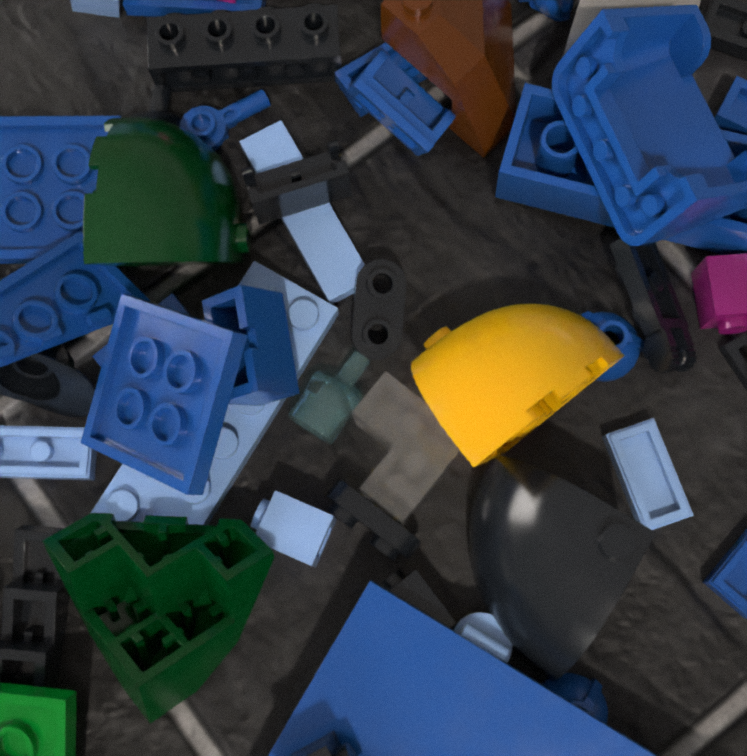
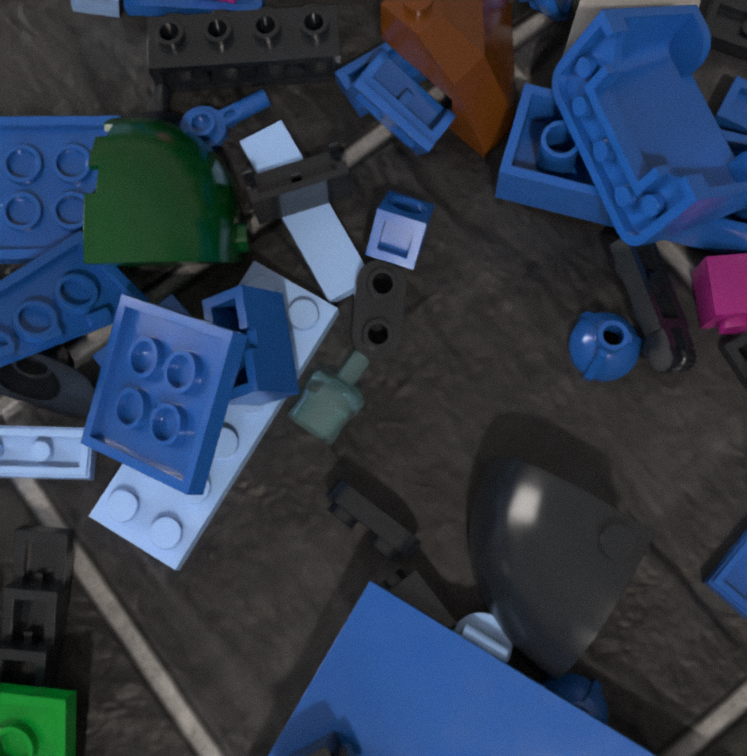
(161, 597): dark green brick -> none
(293, 527): light blue brick -> none
(400, 229): none -> brick
(416, 445): clear brick -> none
(508, 373): yellow brick -> none
(647, 475): light blue tile -> none

